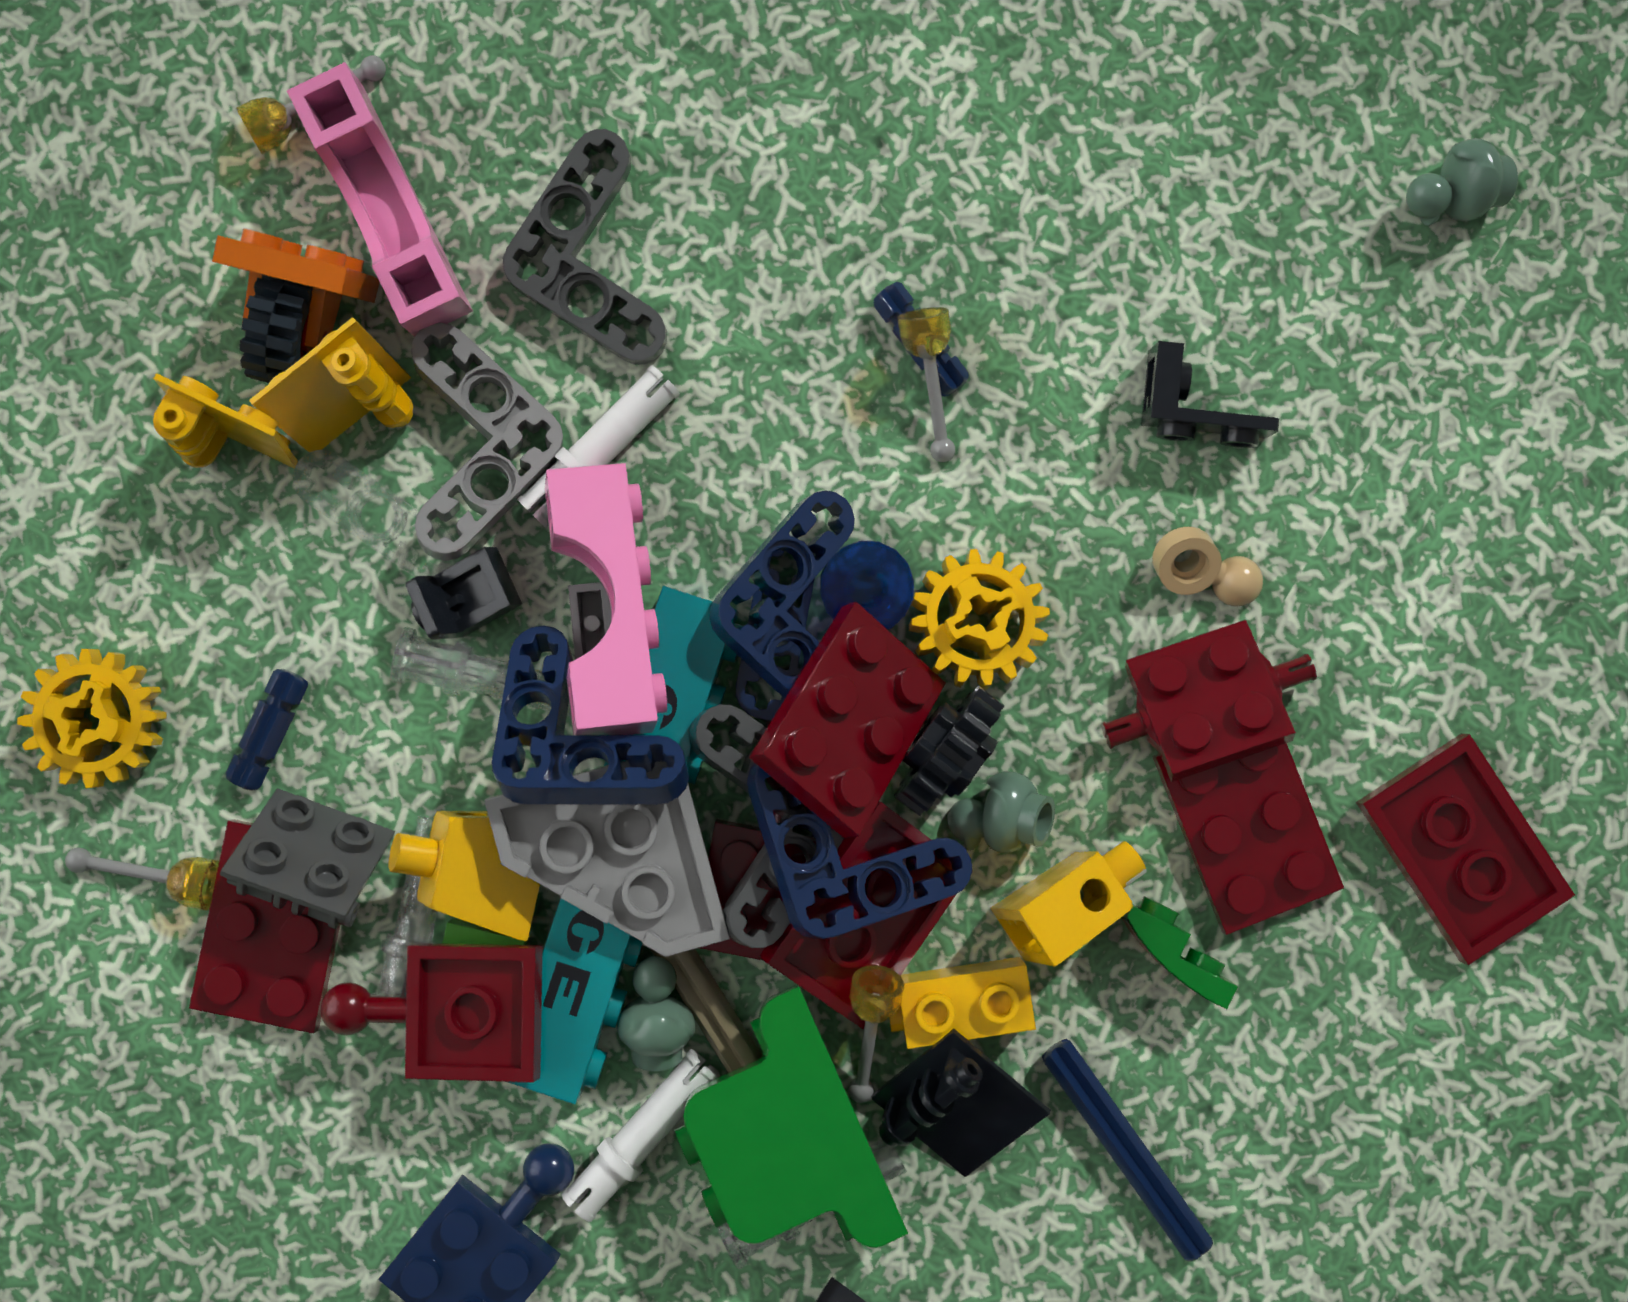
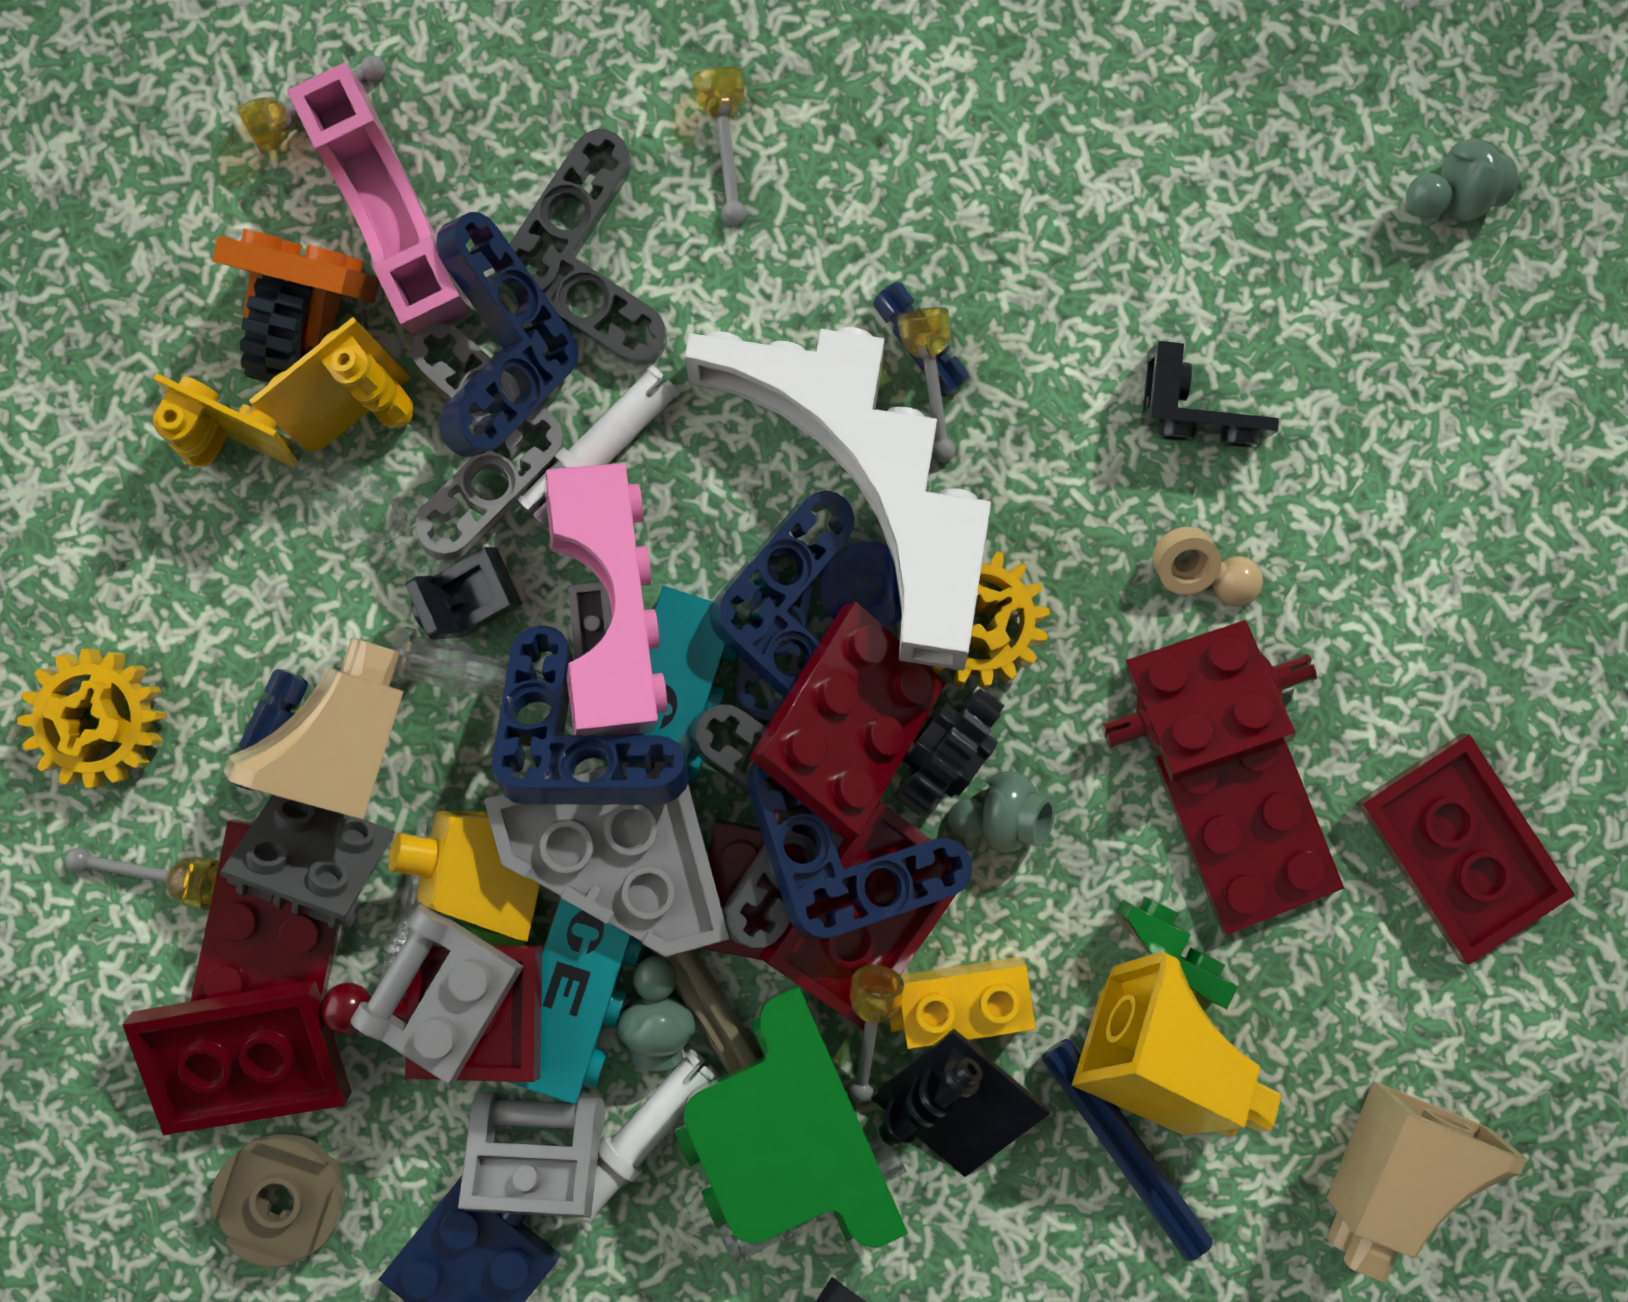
(237, 1058): none -> dark red plate
(245, 1215): none -> dark tan plate
(333, 741): none -> tan hips
(454, 1006): none -> light grey plate
(521, 348): none -> dark blue beam
(531, 1176): none -> light grey plate
(720, 95): none -> hinge
(888, 453): none -> white arch
(1047, 913): yellow torso -> none
(1166, 1059): none -> yellow hips
(1407, 1175): none -> tan hips

